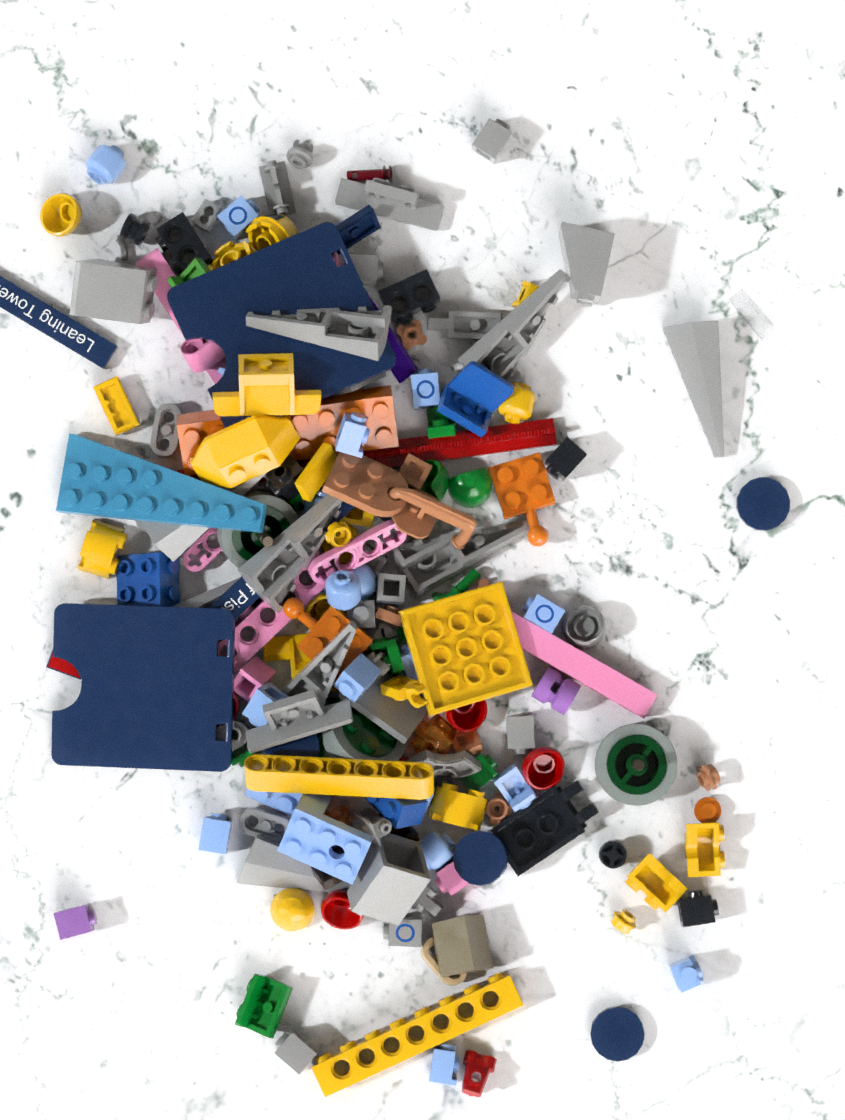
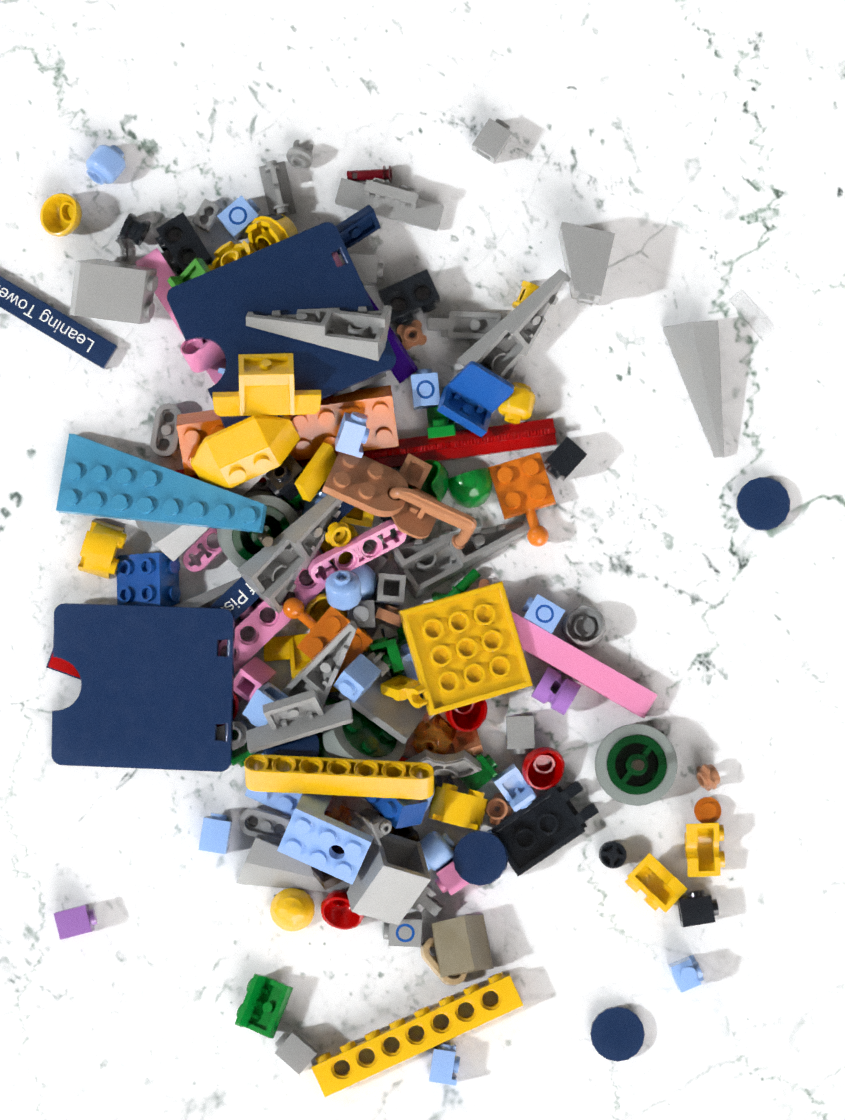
(116, 406): yellow plate -> none
(476, 1067): red plate -> none
(623, 921): yellow plate -> none

